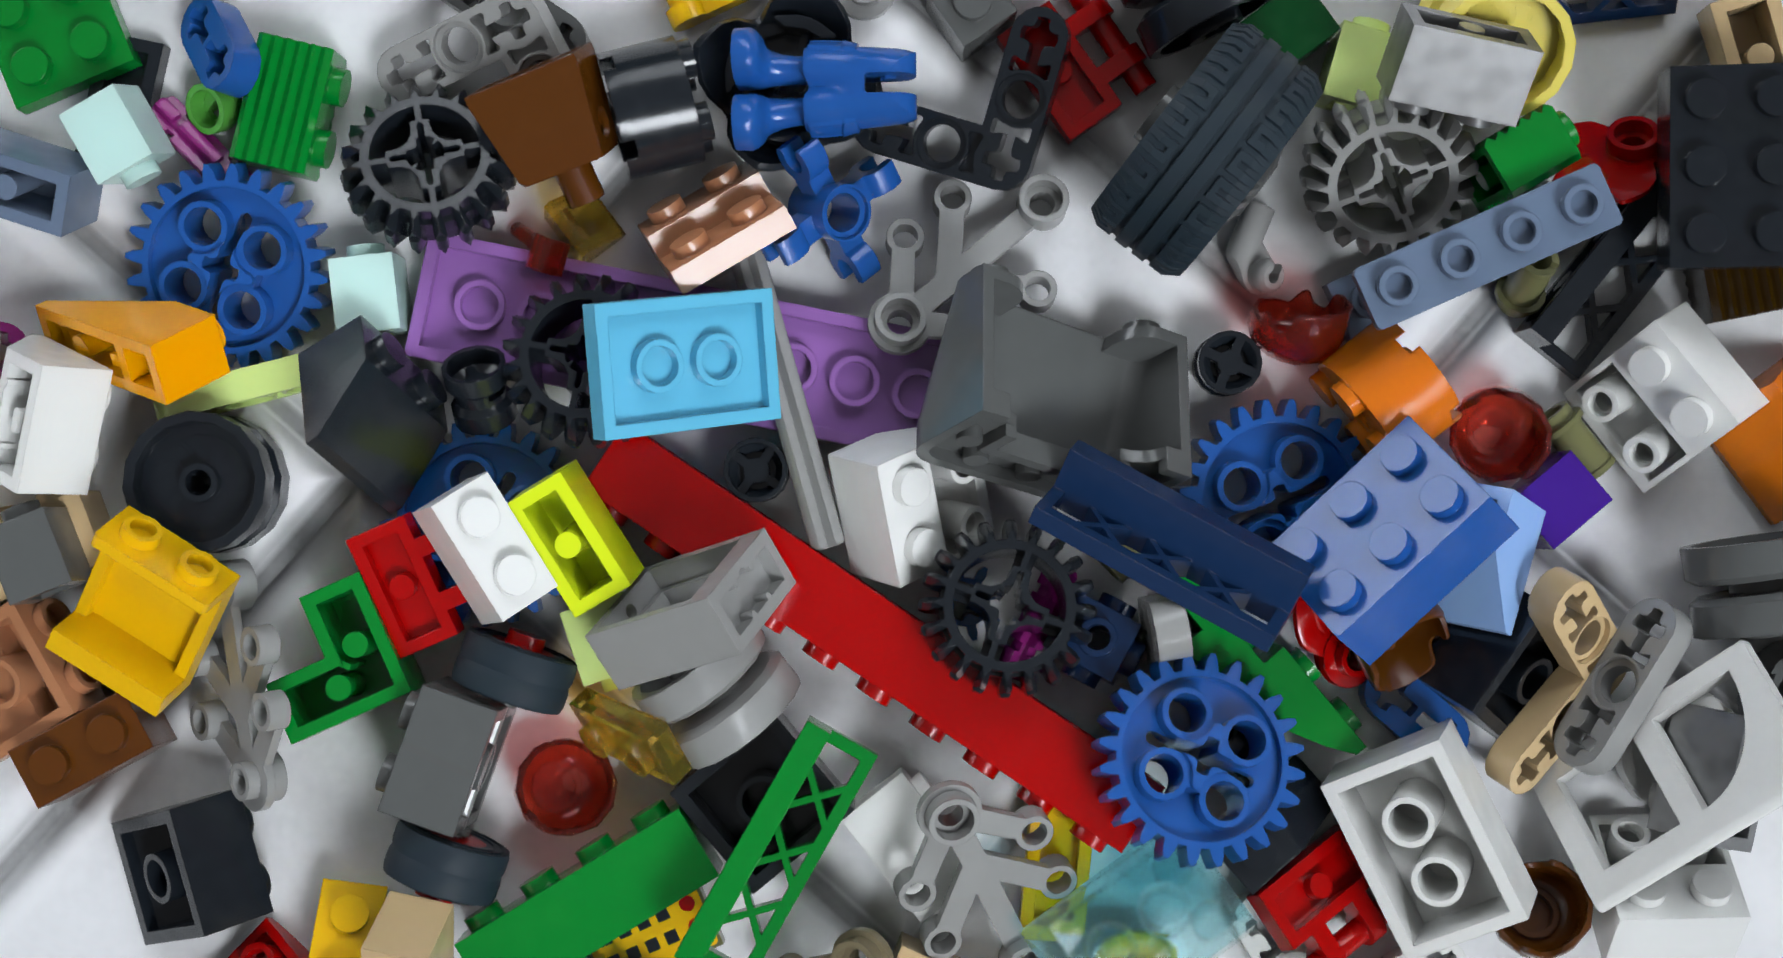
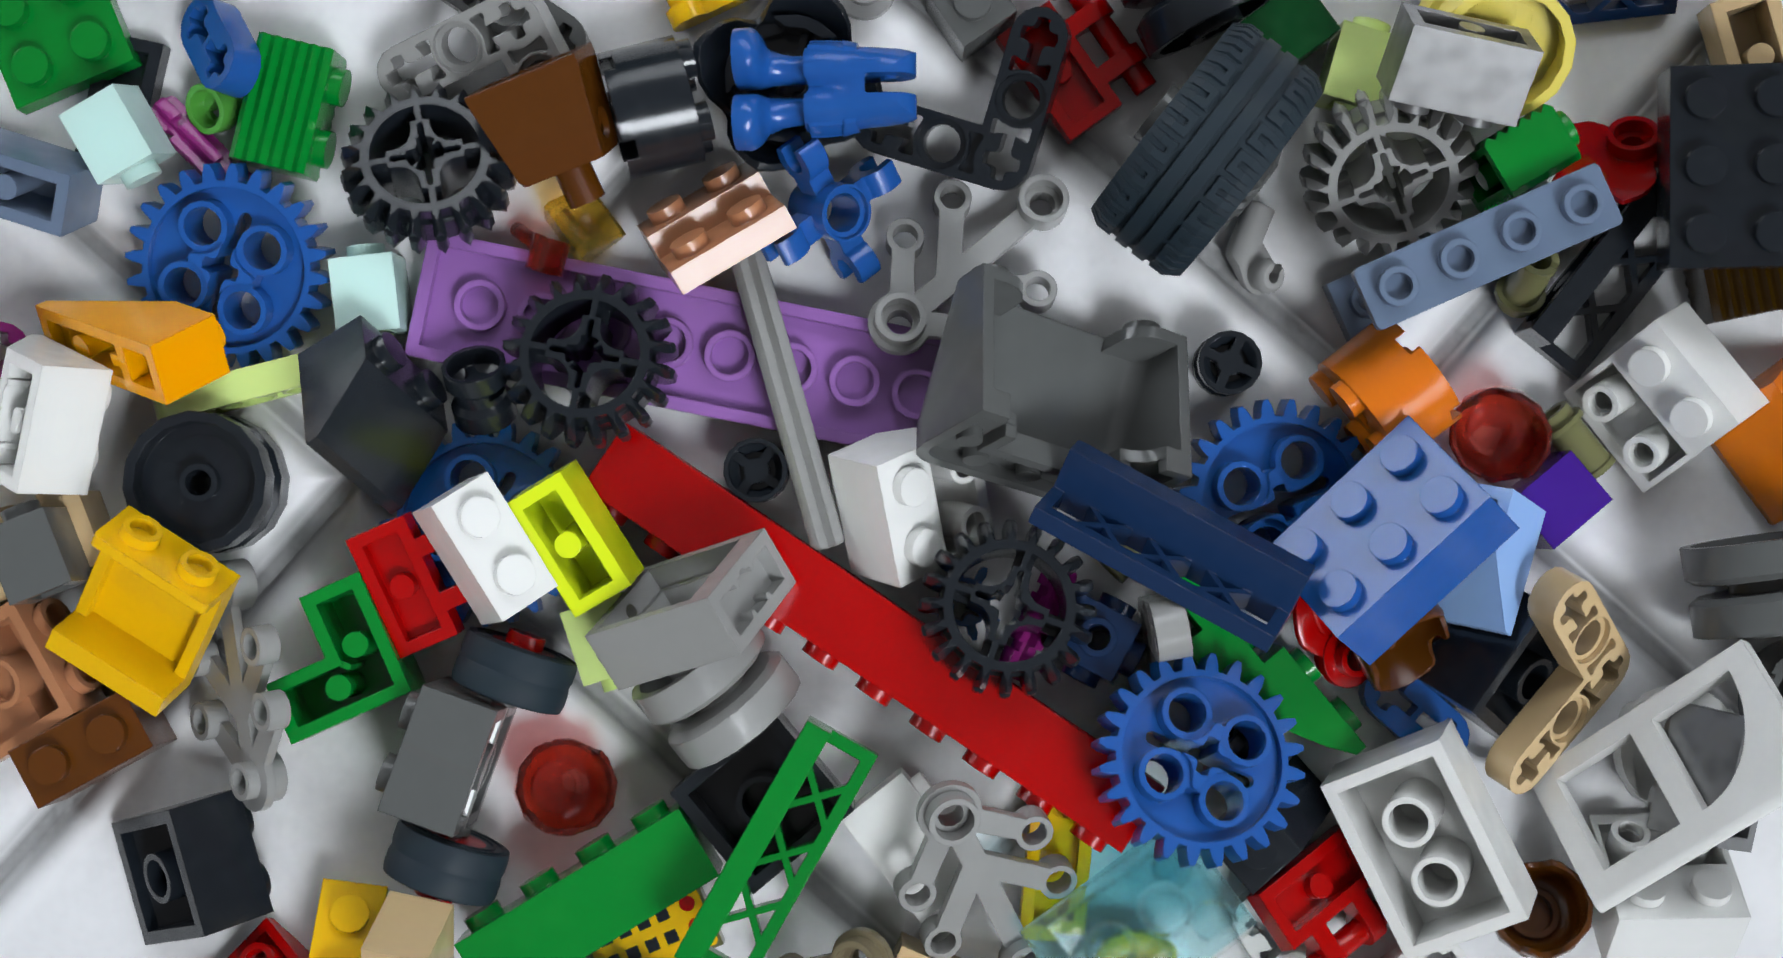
(630, 736): clear yellow plate -> none
(681, 362): medium azure plate -> none
(1299, 328): clear red hair -> none
(1631, 637): light grey beam -> none

